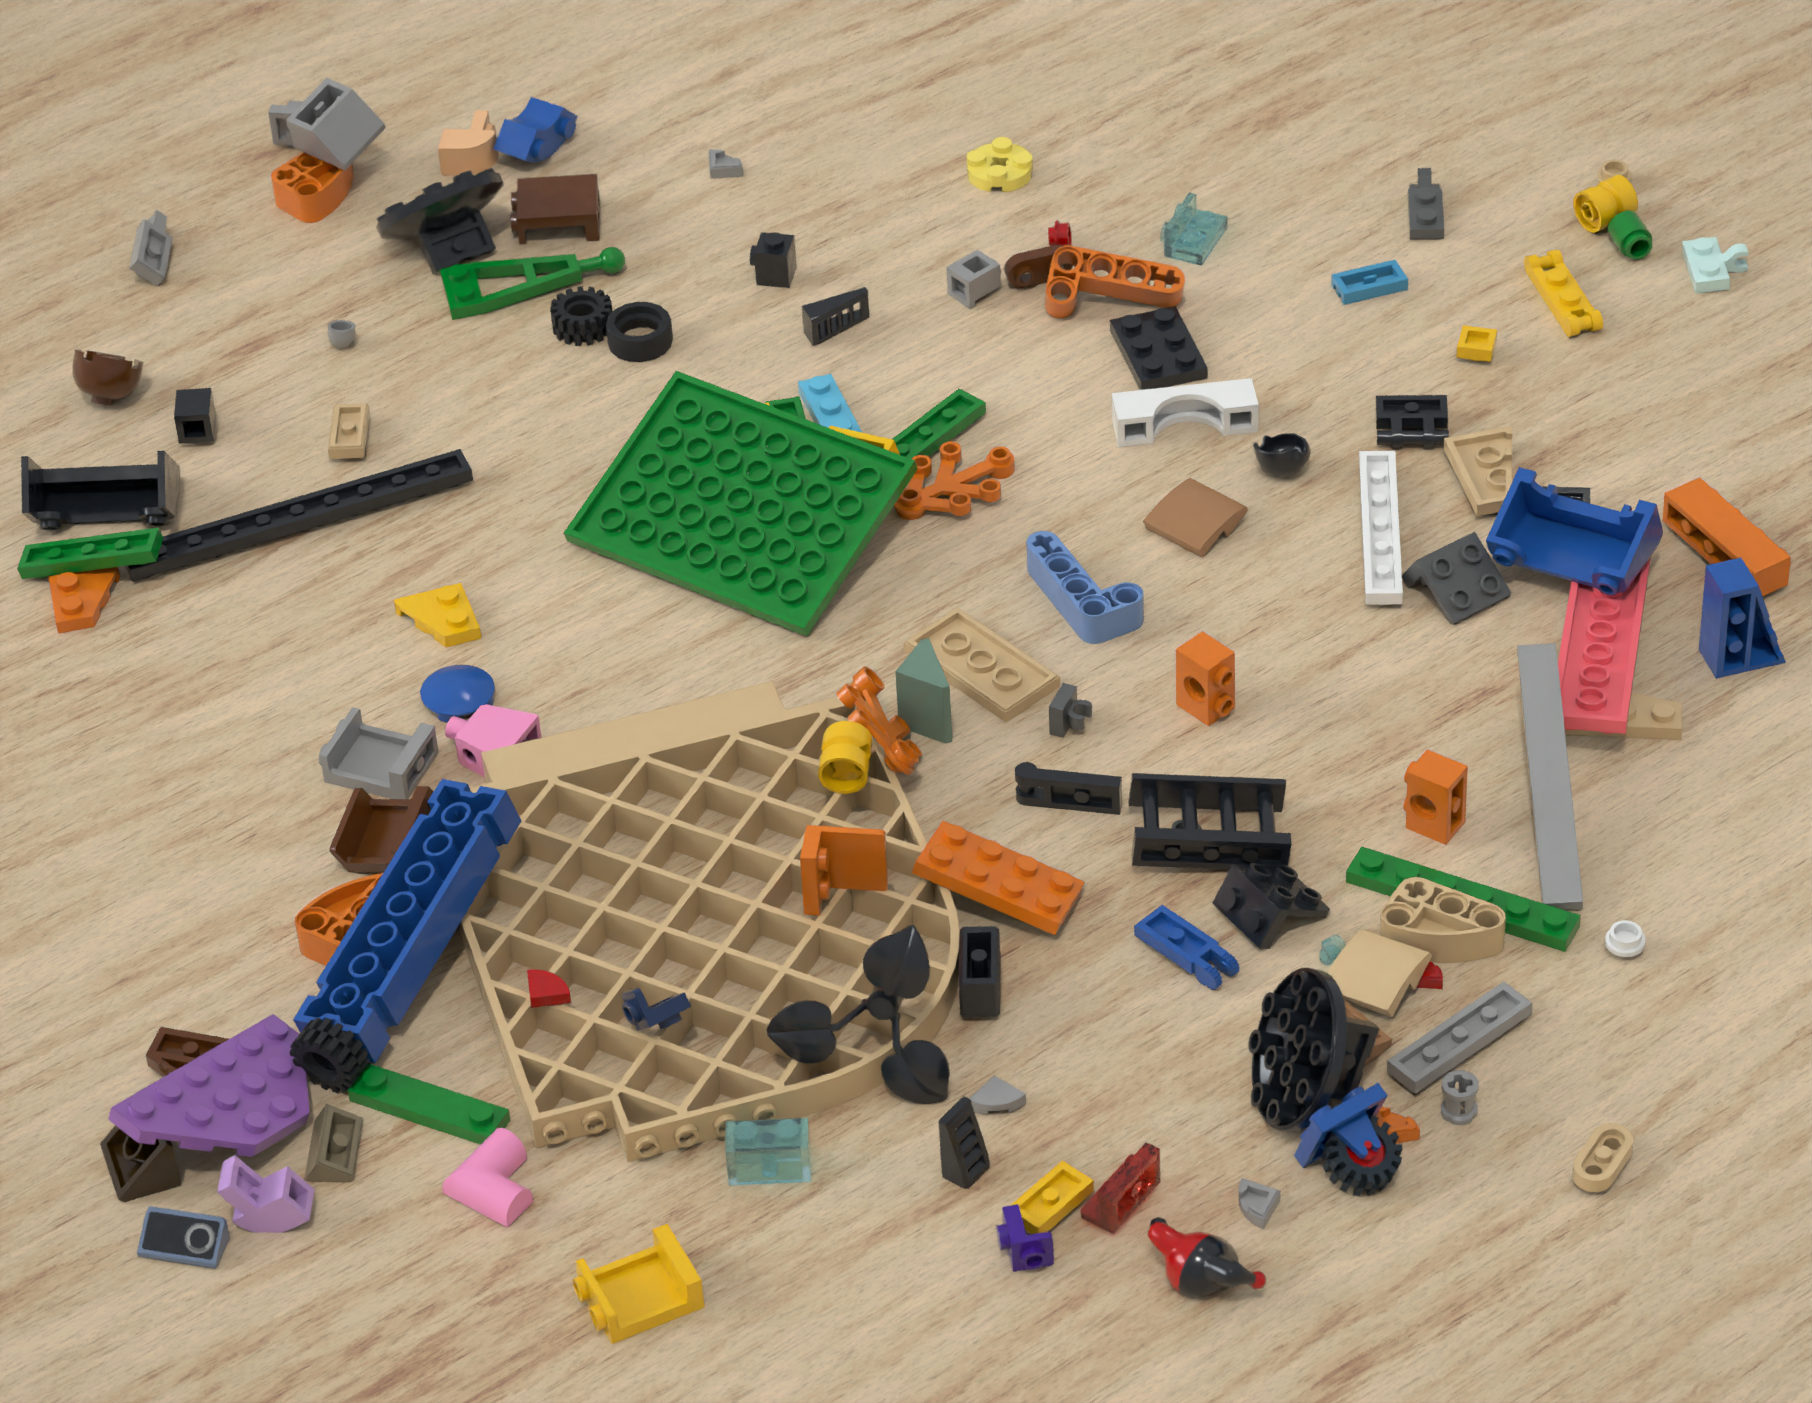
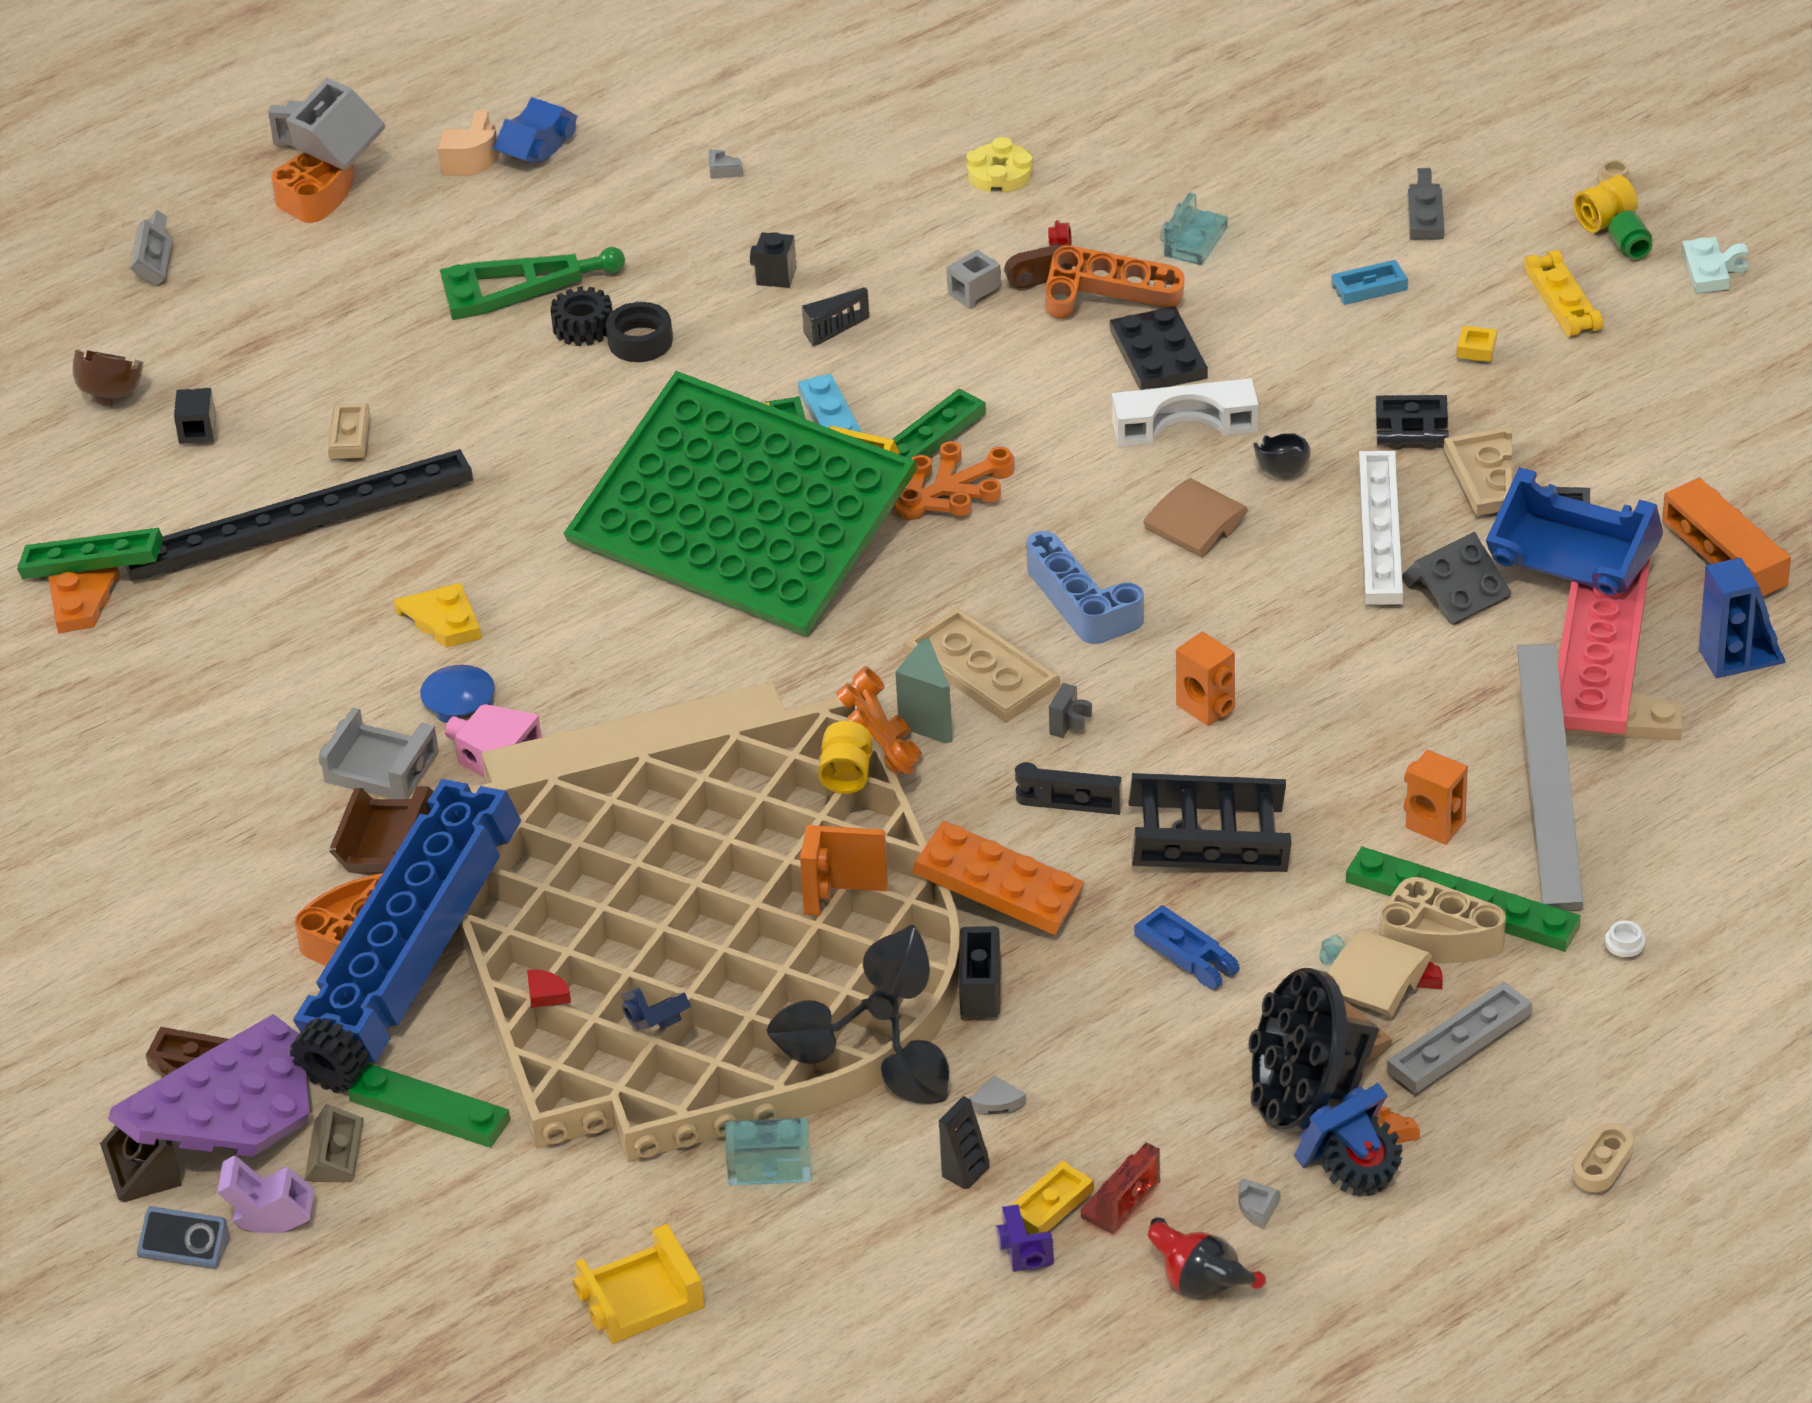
(100, 493): black windscreen -> none
(341, 333): light grey hinge -> none
(446, 219): black bracket -> none
(484, 1182): bright pink brick -> none
(556, 203): reddish brown panel -> none
(1262, 897): black bracket -> none
(1453, 1099): light grey bush -> none

